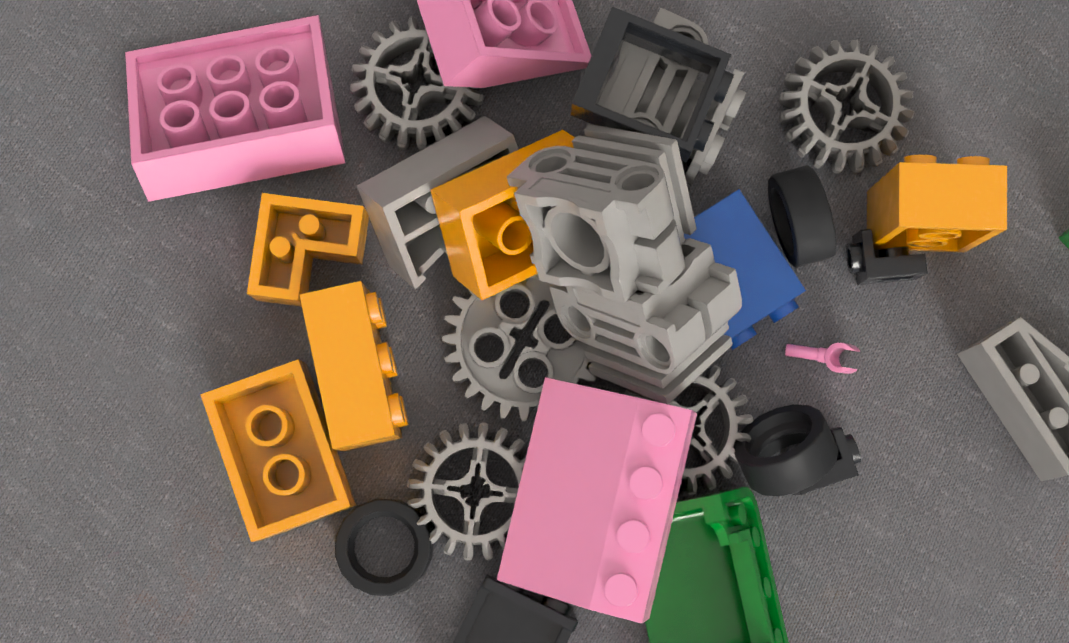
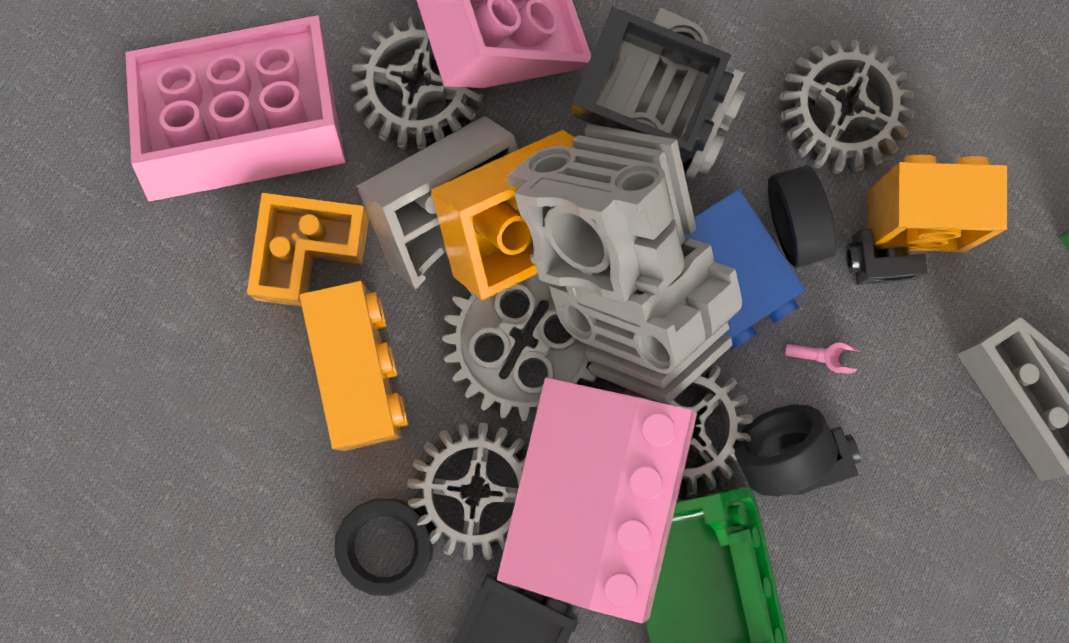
(277, 450): light orange brick -> none

